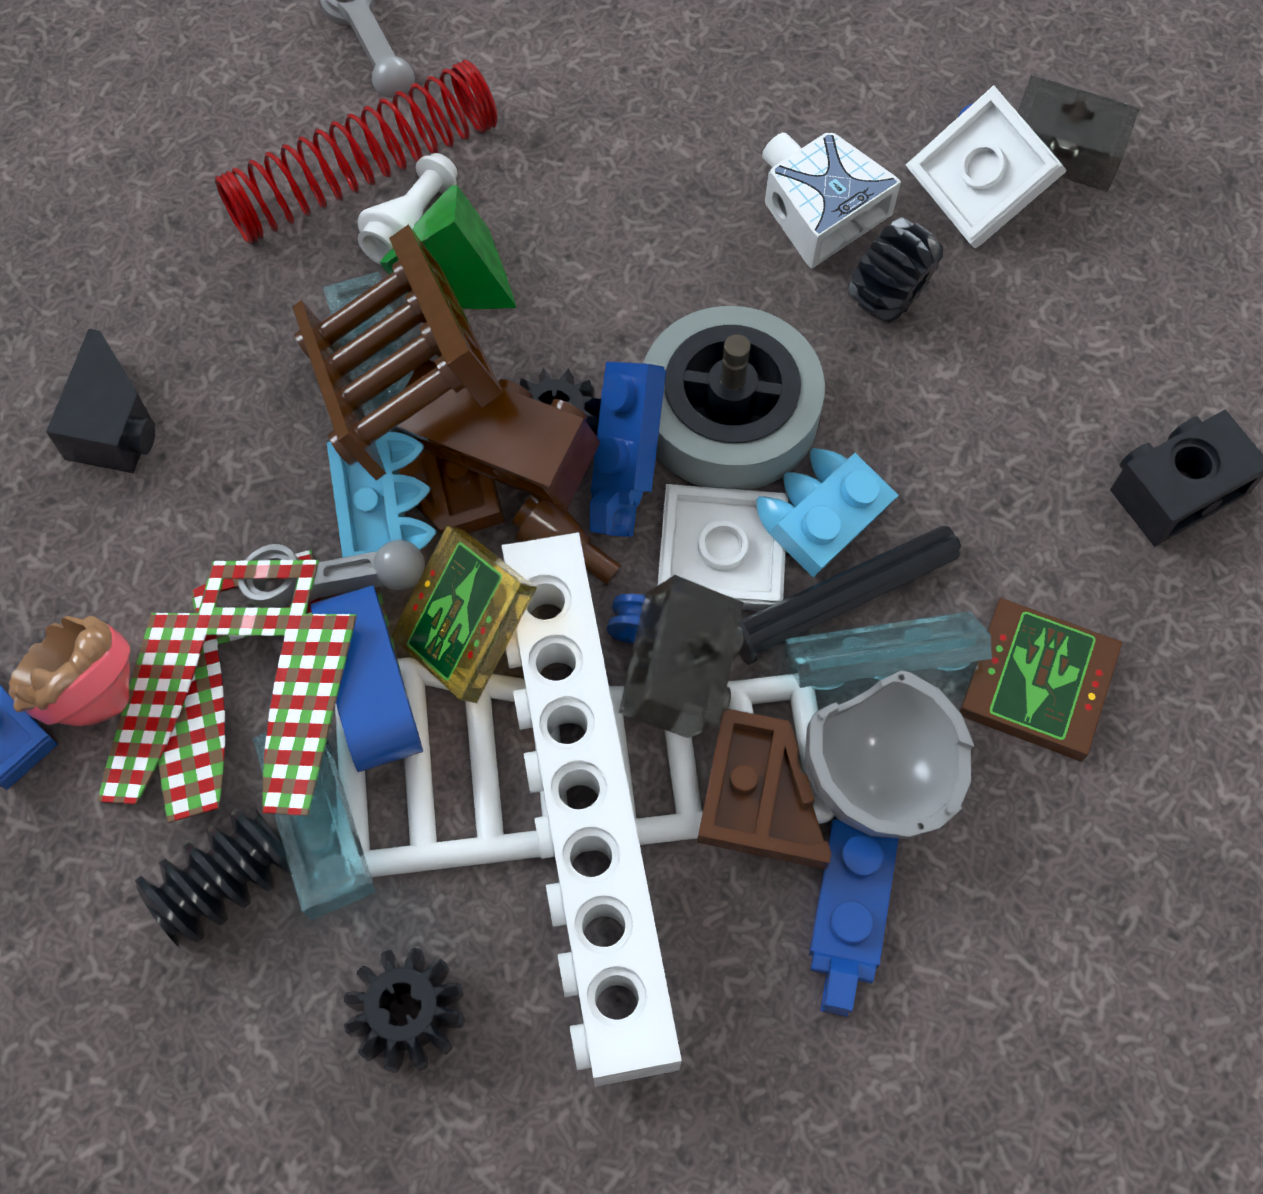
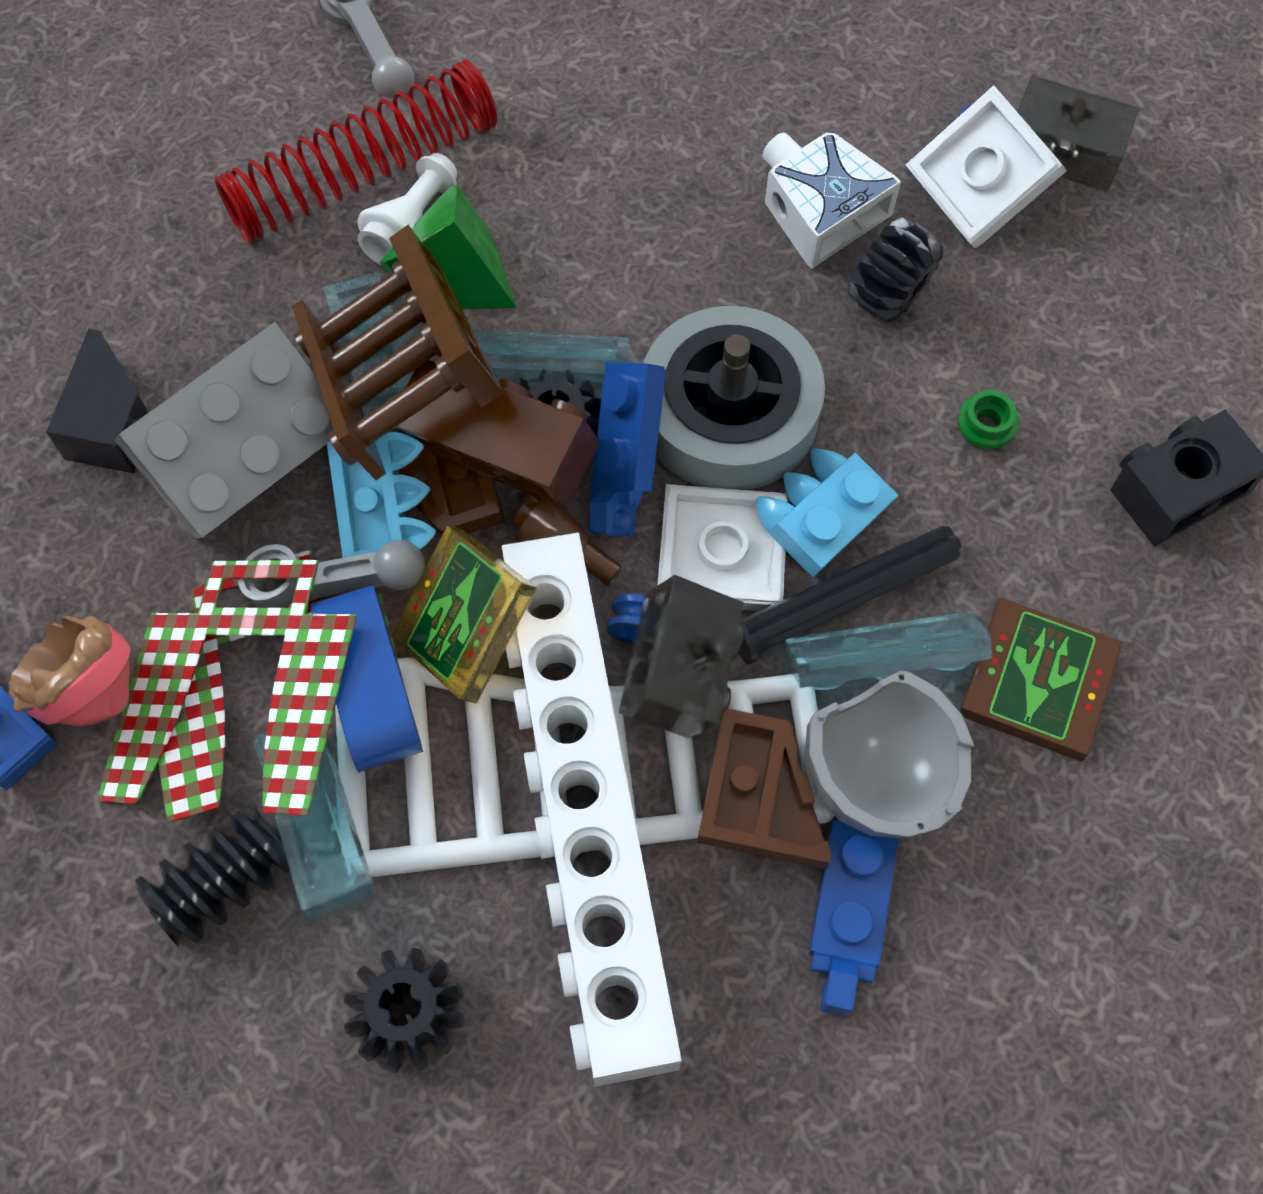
(230, 432): none -> light grey brick
(552, 352): none -> clear light blue plate
(990, 405): none -> green plate

